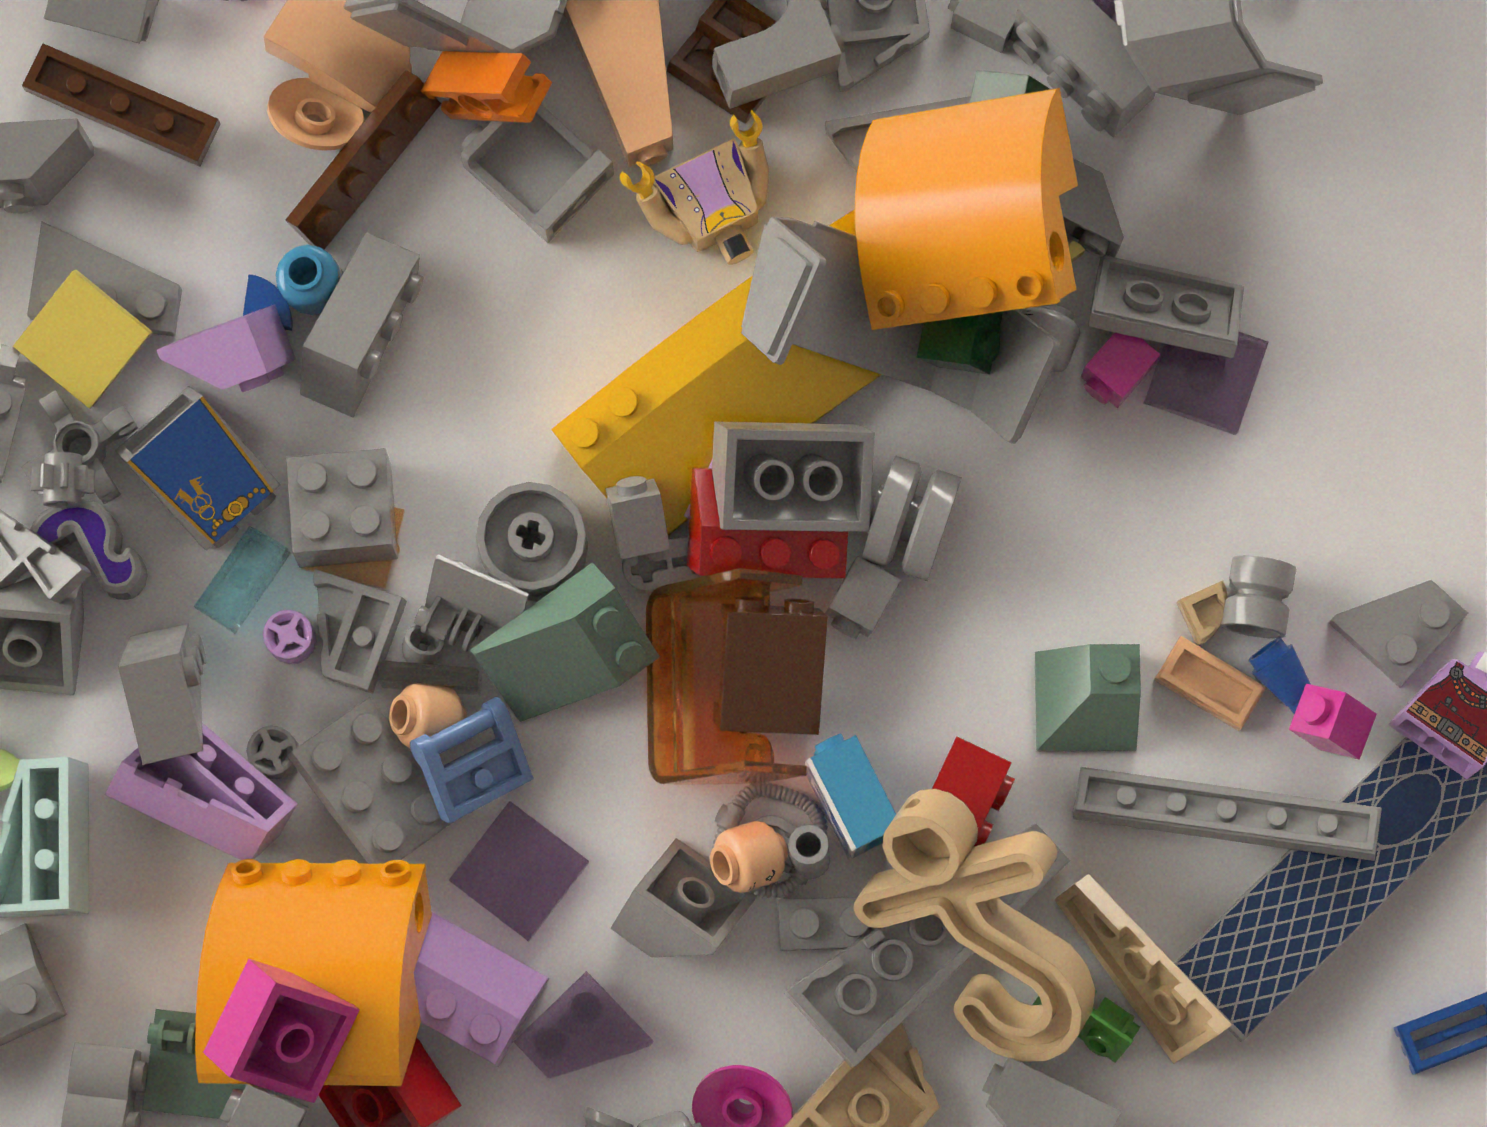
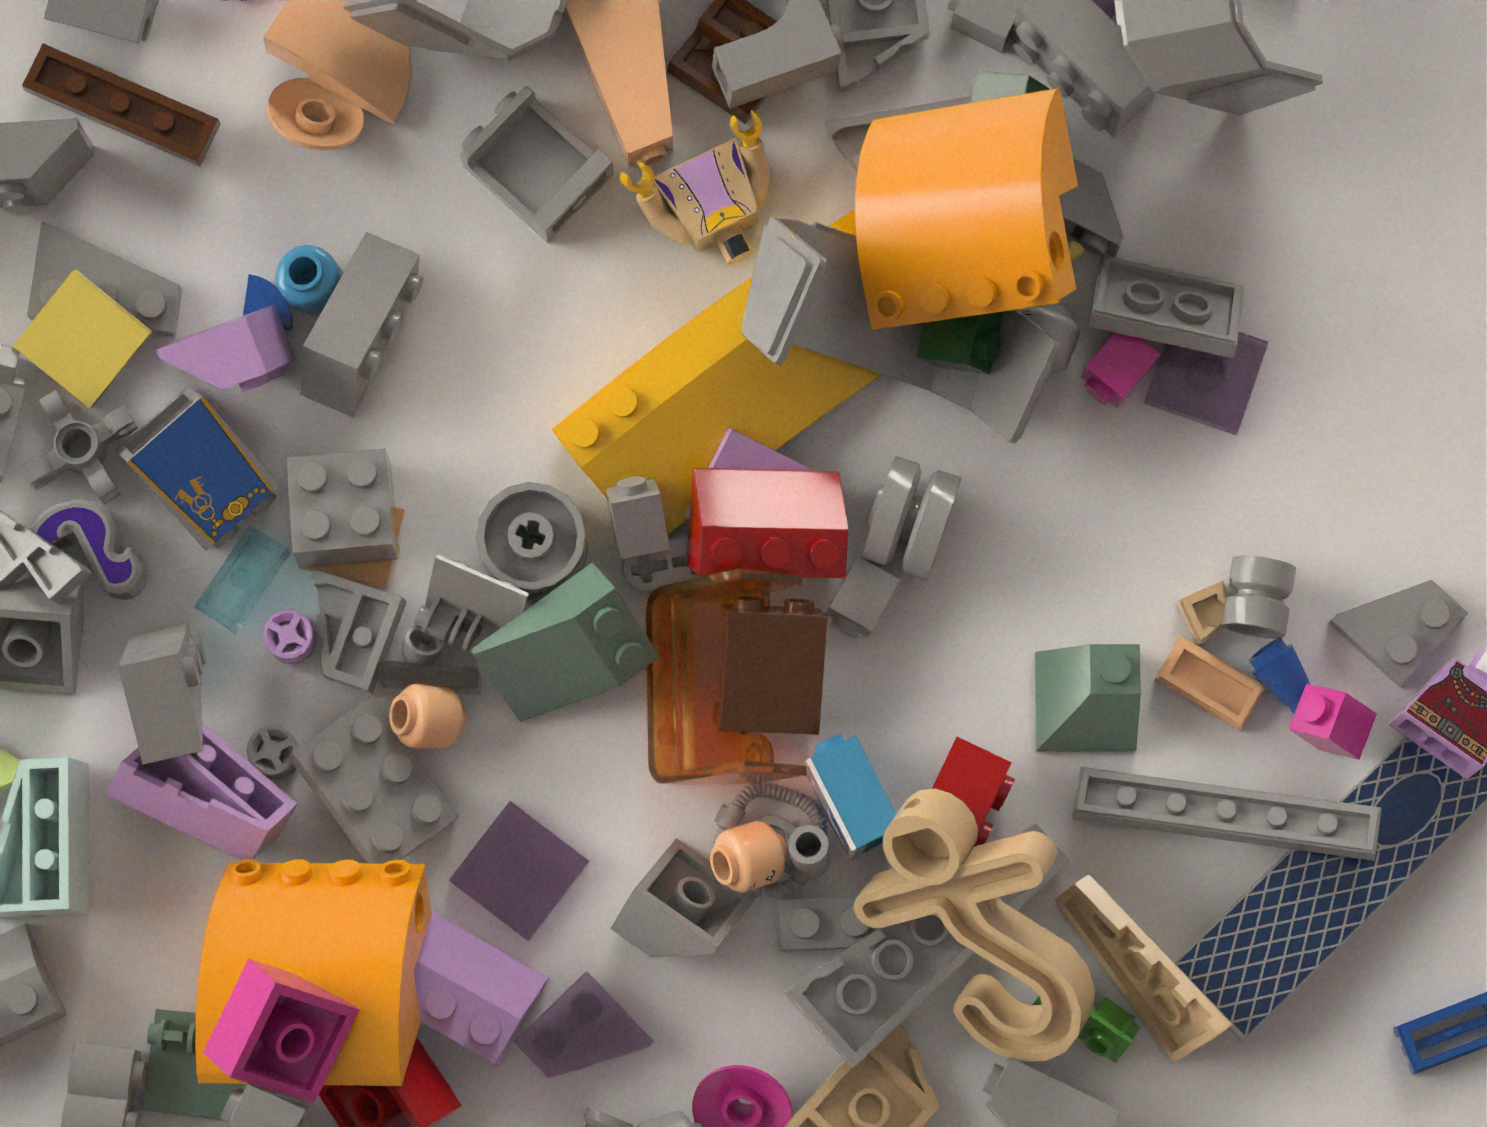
(62, 480): light grey gear -> none
(363, 161): reddish brown plate -> none
(478, 775): medium blue plate -> none
(486, 86): orange piece -> none
(793, 476): light grey slope -> none

